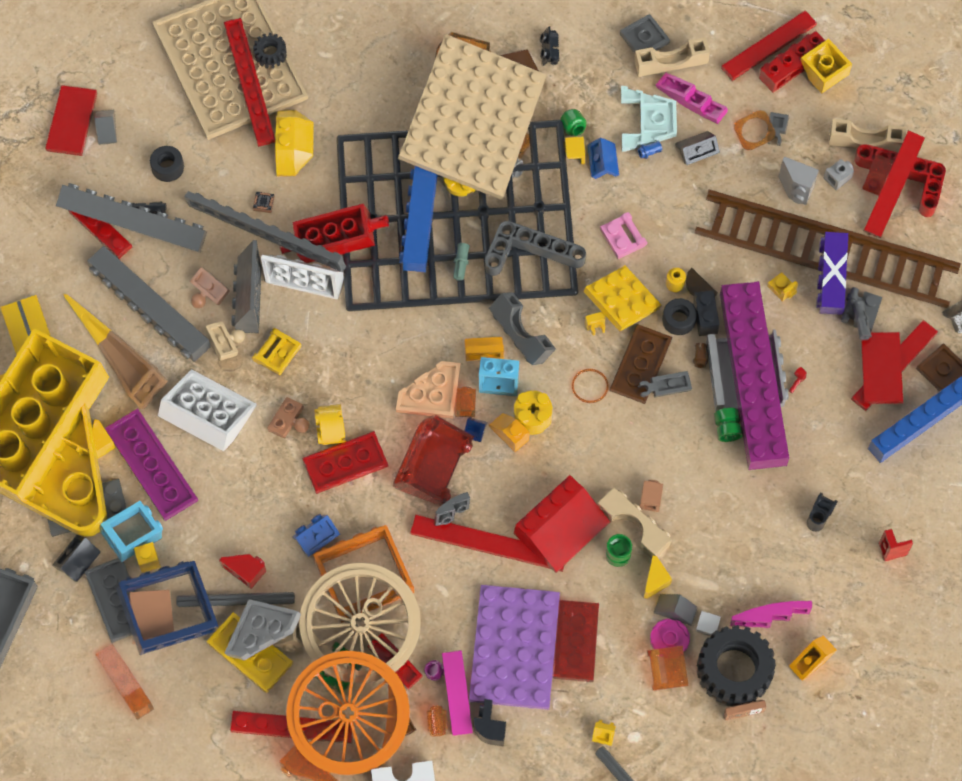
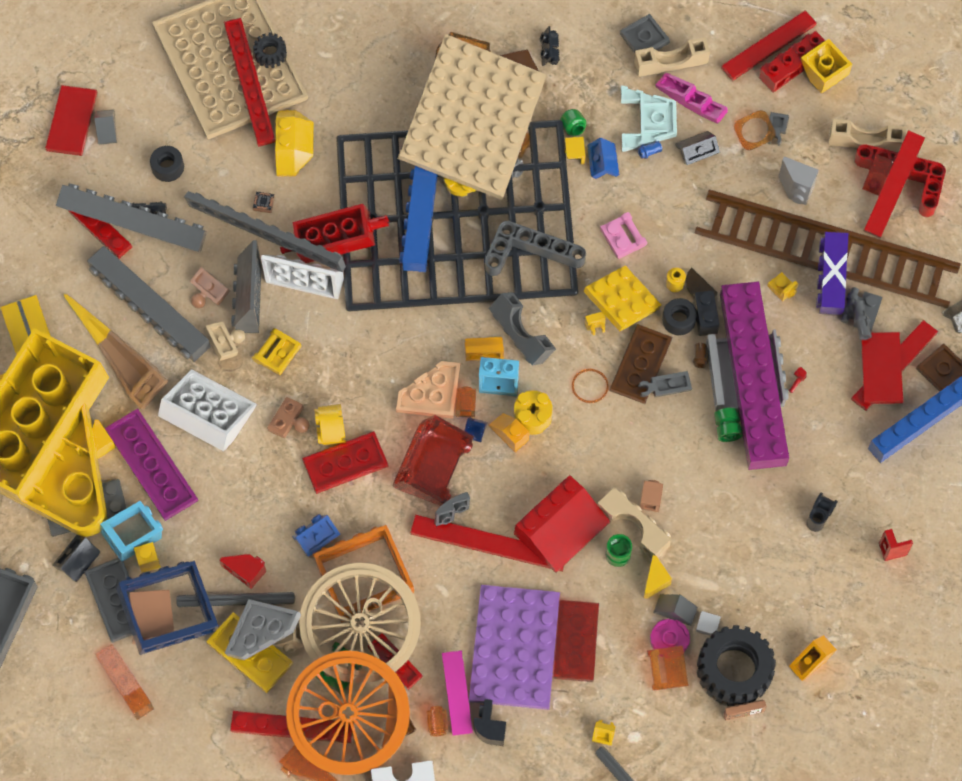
(434, 670): magenta plate -> none
(461, 261): sand green axle -> none
(763, 615): dark pink slope -> none
(839, 178): light grey brick -> none

